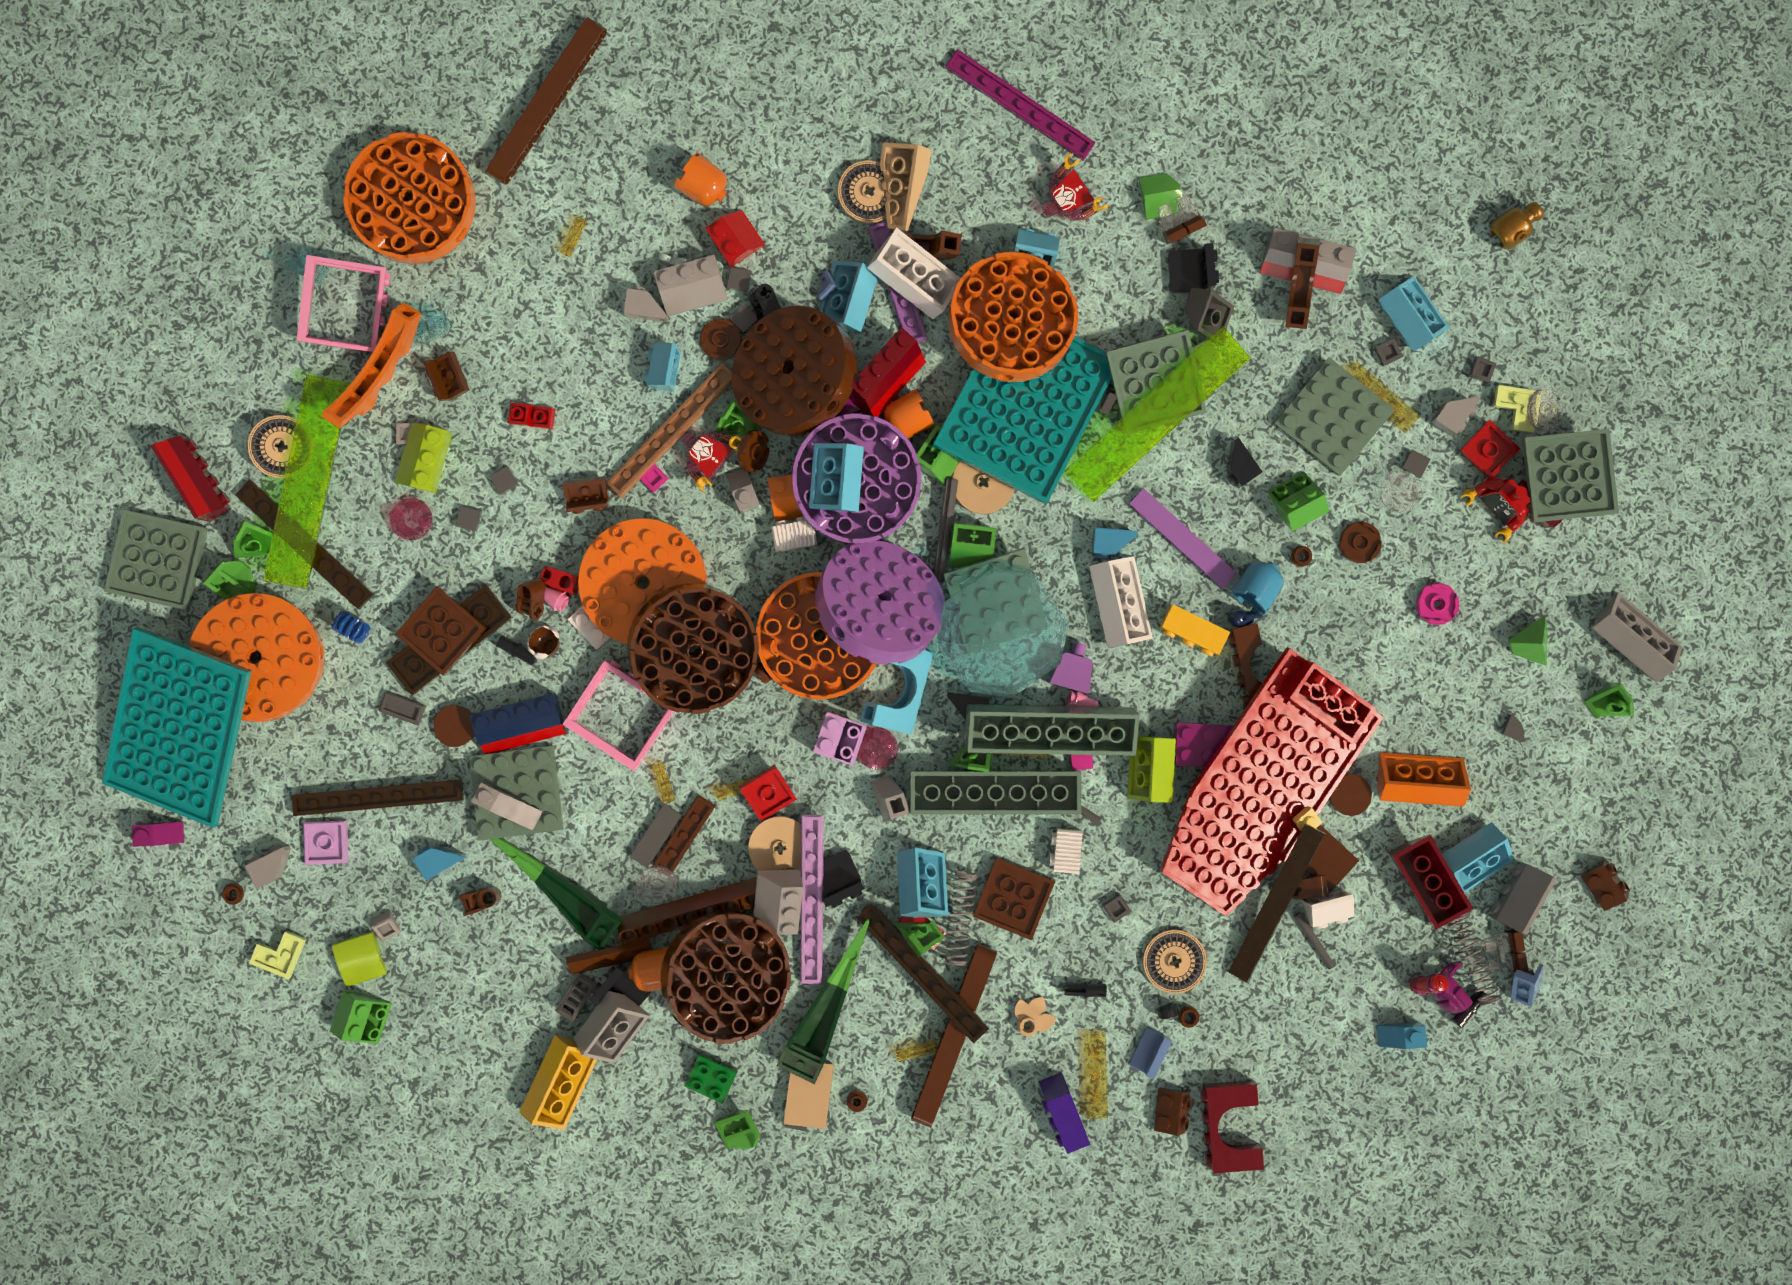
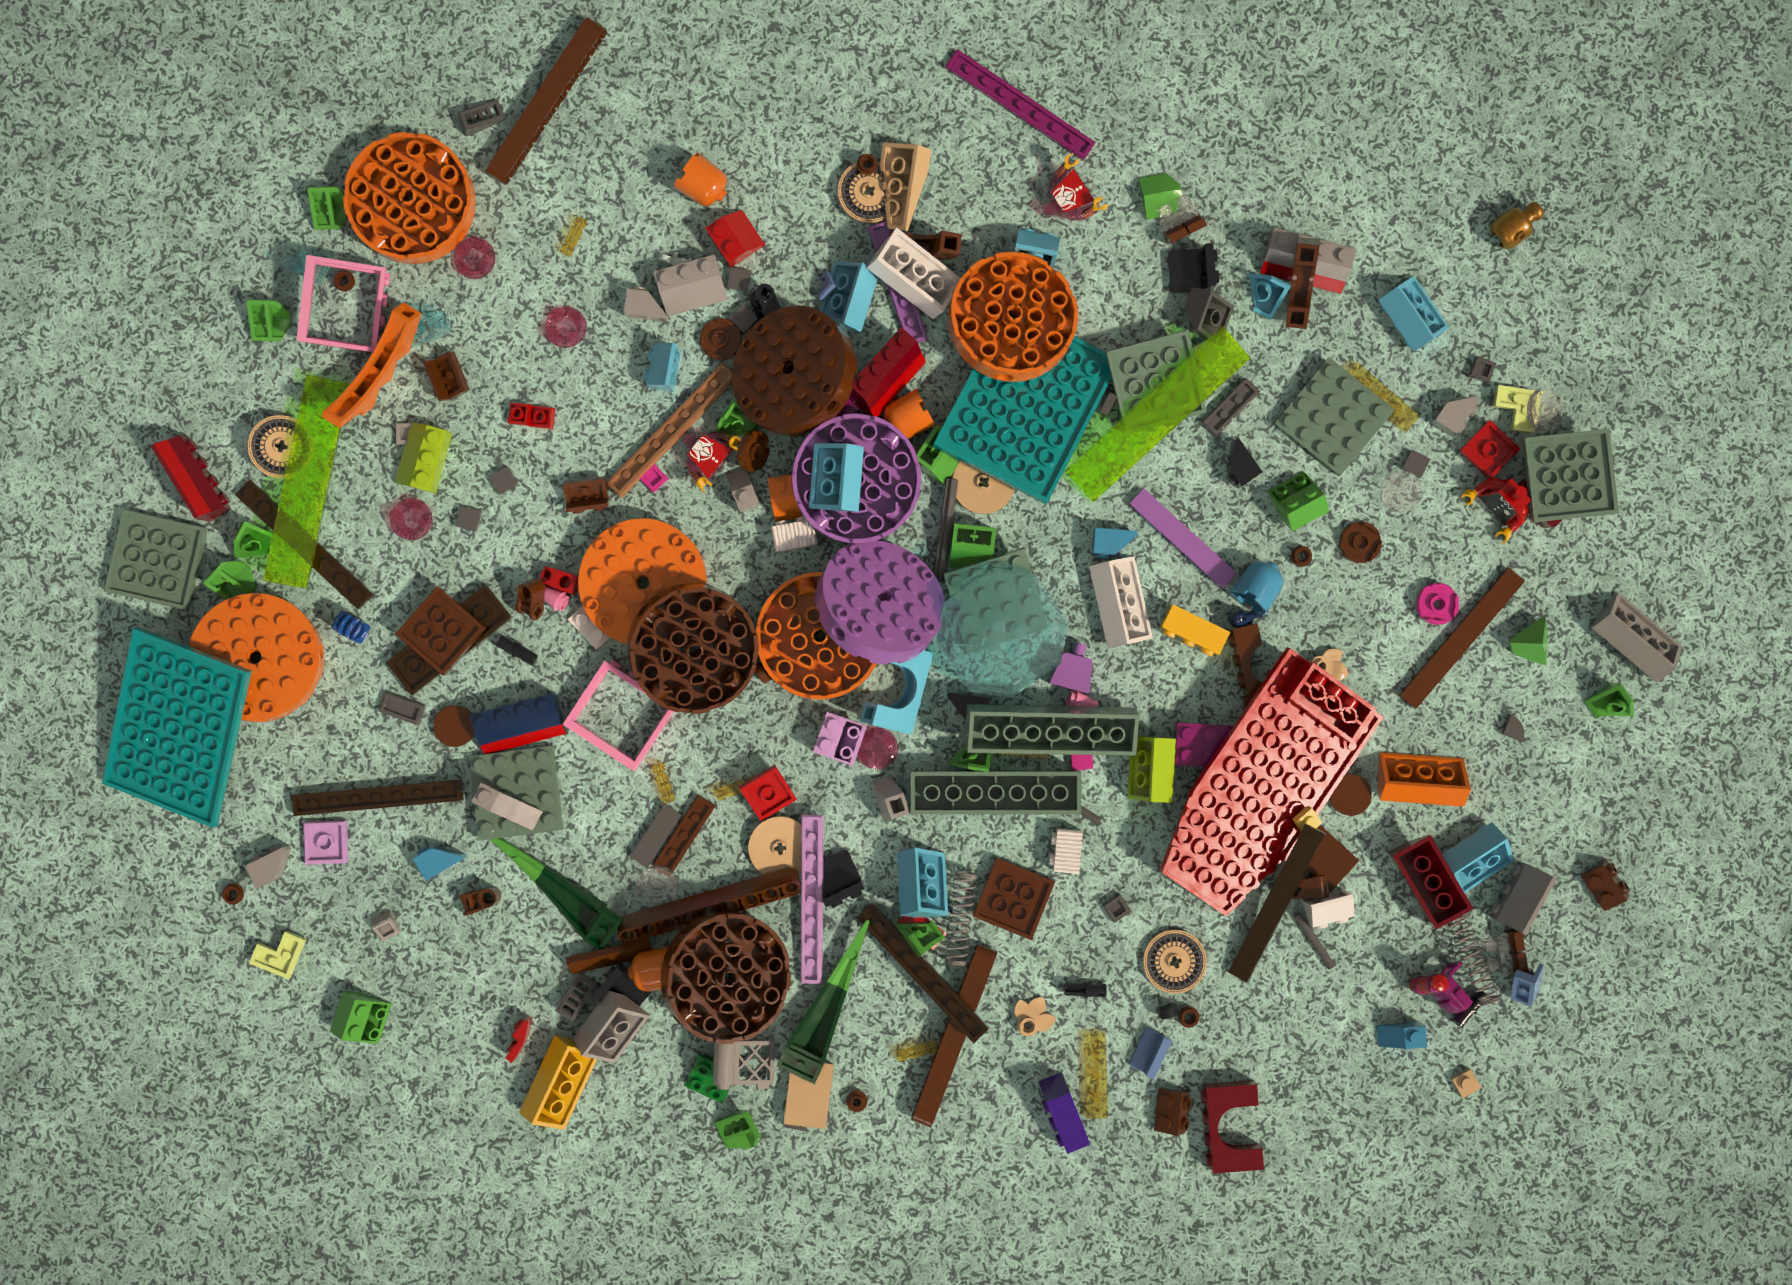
(157, 834): magenta slope -> none
(267, 319): none -> bright green slope
(327, 207): none -> bright green slope
(338, 280): none -> reddish brown plate
(359, 959): lime slope -> none
(474, 258): none -> clear pink dish
(476, 126): none -> dark grey slope
(521, 1035): none -> red slope
(543, 642): reddish brown hair -> none
(565, 327): none -> clear pink dish
(727, 1066): none -> light grey piece
(779, 900): light grey slope -> none
(867, 158): none -> reddish brown plate
(1230, 407): none -> dark grey tile
(1267, 293): none -> medium azure slope
(1331, 663): none -> tan plate
(1388, 352): dark grey tile -> none
(1461, 638): none -> reddish brown tile
(1465, 1082): none -> tan plate

